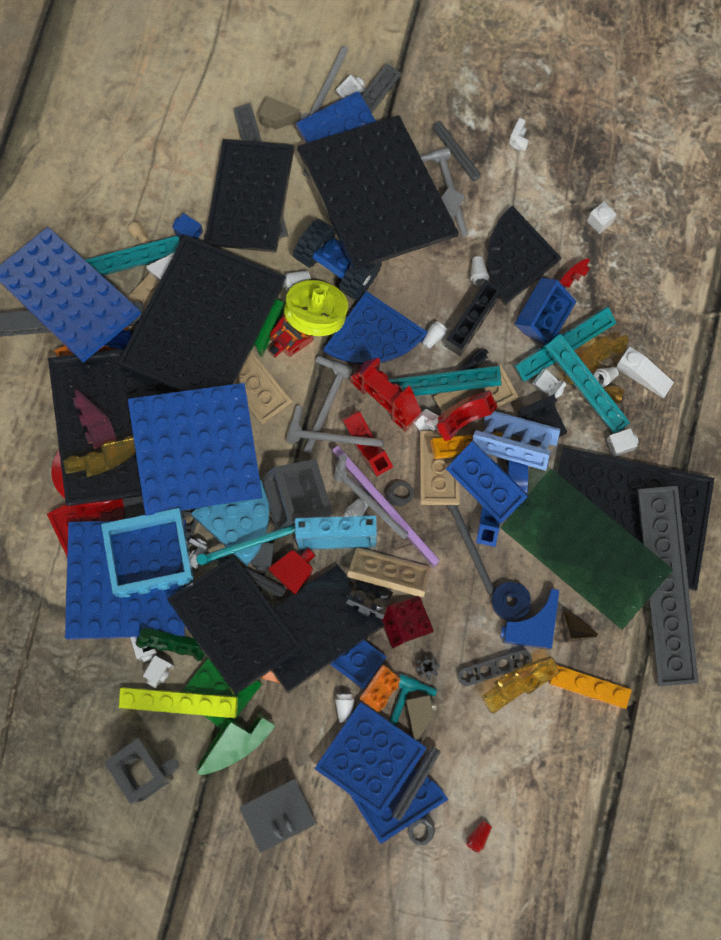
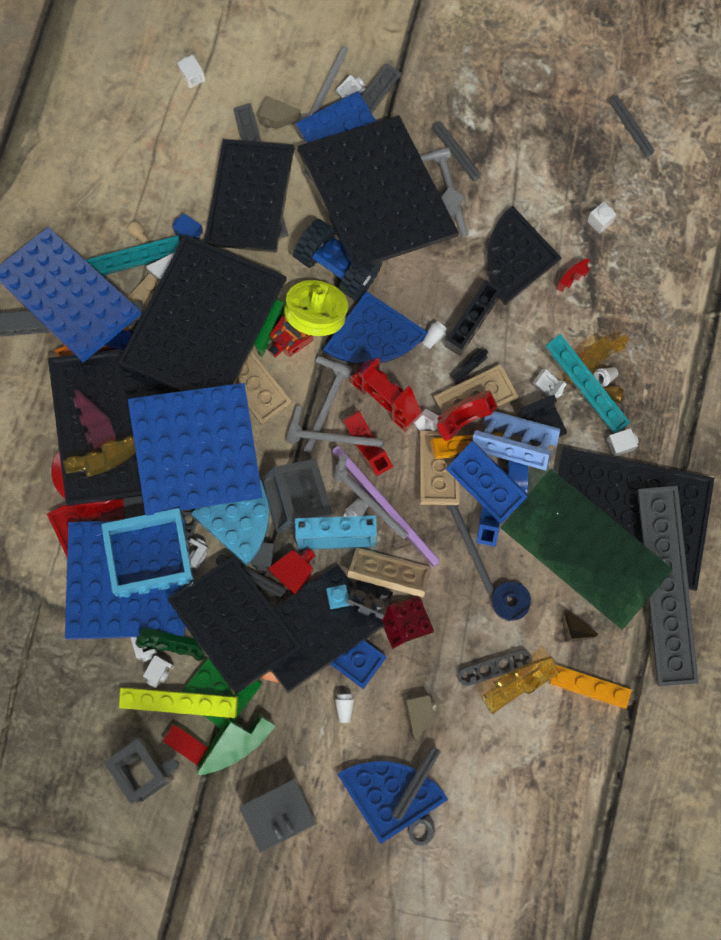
(184, 744): none -> red slope
(191, 71): none -> white brick
(203, 559): teal bar -> none
(296, 277): white cone -> none
(337, 596): none -> medium azure plate
(370, 759): blue plate -> none
(380, 689): orange bracket -> none
(392, 499): dark grey piece -> none
(408, 685): teal bar -> none
(426, 662): dark grey gear -> none
(451, 381): teal plate -> none
(477, 839): red cone -> none
(478, 271): white cone -> none
(516, 139): white bracket -> none
(536, 631): blue arch -> none
(545, 311): blue slope -> none
(575, 337): teal plate -> none
(631, 126): none -> dark grey axle
(644, 372): white slope -> none

